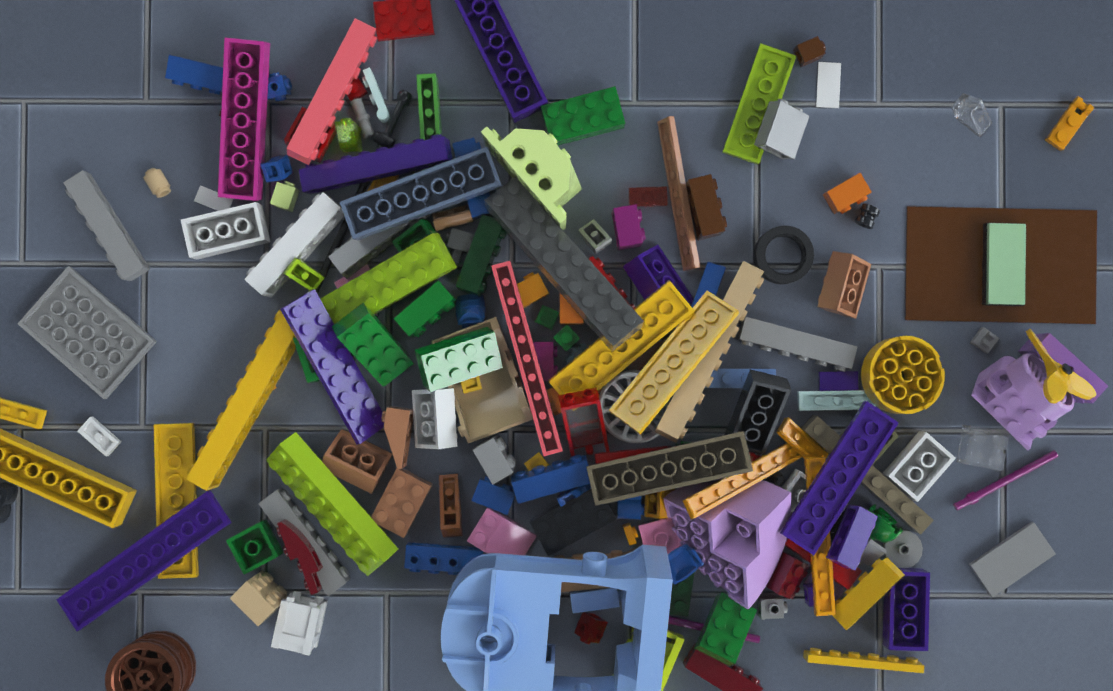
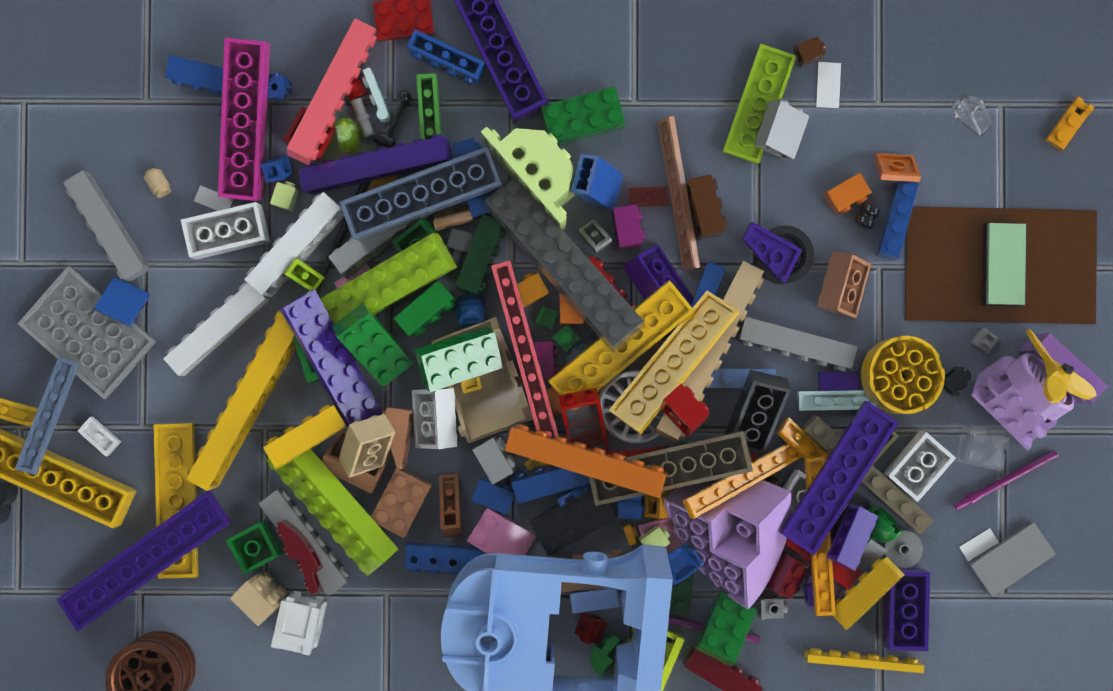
(47, 416): none -> sand blue plate
(122, 302): none -> blue tile
(215, 329): none -> white brick
(304, 437): none -> yellow brick
(366, 445): none -> tan brick
(446, 57): none -> blue brick
(586, 461): none -> orange brick
(597, 182): none -> blue brick
(601, 657): none -> green brick
(655, 537): none -> yellowish green brick
(684, 409): none -> red brick
(772, 250): none -> dark purple wing
(897, 167): none -> orange plate
(897, 219): none -> blue brick
(956, 380): none -> black brick
(979, 544): none -> white sticker

